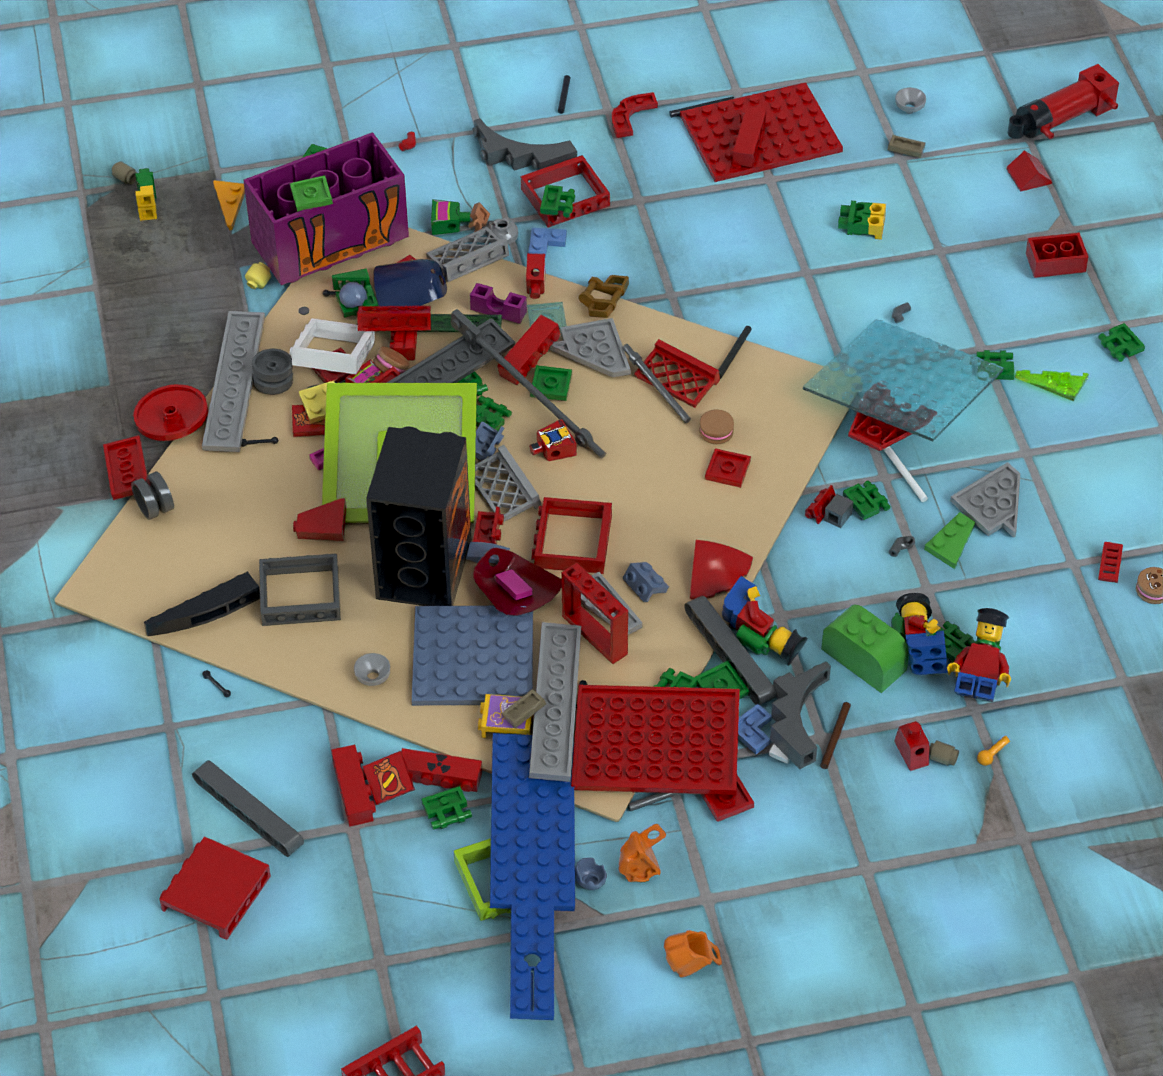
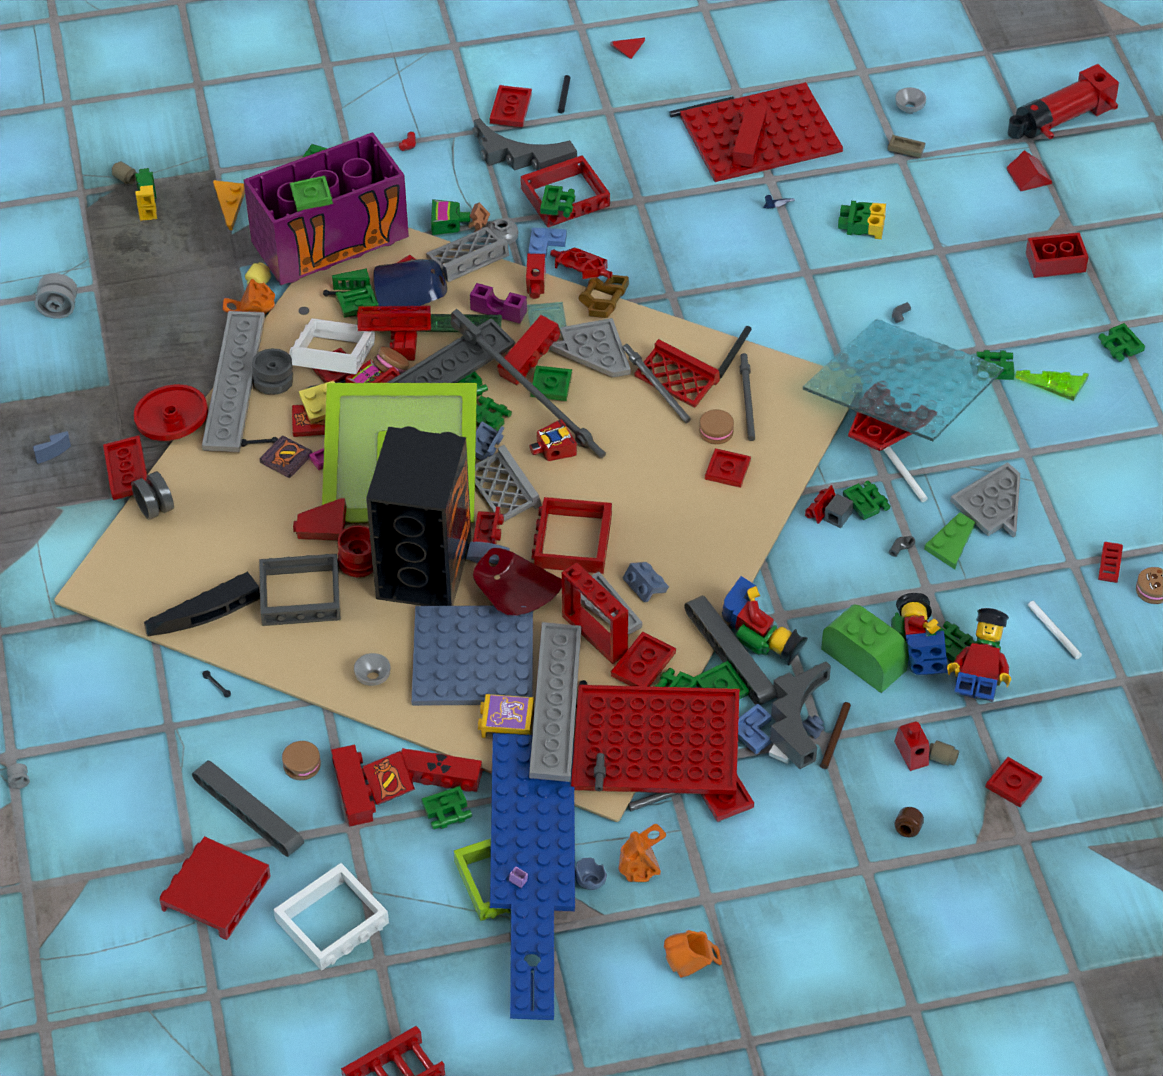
(18, 776): none -> light grey wheel
(49, 450): none -> sand blue slope
(56, 295): none -> light grey wheel
(256, 298): none -> orange piece
(285, 456): none -> clear purple tile
(301, 760): none -> medium nougat head
(314, 892): none -> white window
(352, 295): sand blue hair -> none
(355, 551): none -> red wheel
(510, 106): none -> red plate
(513, 584): dark pink tile -> none
(518, 877): none -> lavender piece
(523, 708): dark tan plate -> none
(582, 261): none -> red plate
(599, 772): none -> dark grey bar
(627, 107): red plate -> none
(629, 46): none -> red slope
(643, 661): none -> red plate
(717, 568): red brick -> none
(745, 370): none -> dark grey bar
(775, 203): none -> dark blue bar
(813, 725): none -> sand blue plate
(909, 822): none -> reddish brown head
(985, 757): light orange bar -> none
(1014, 782): none -> red tile
(1055, 630): none -> white bar

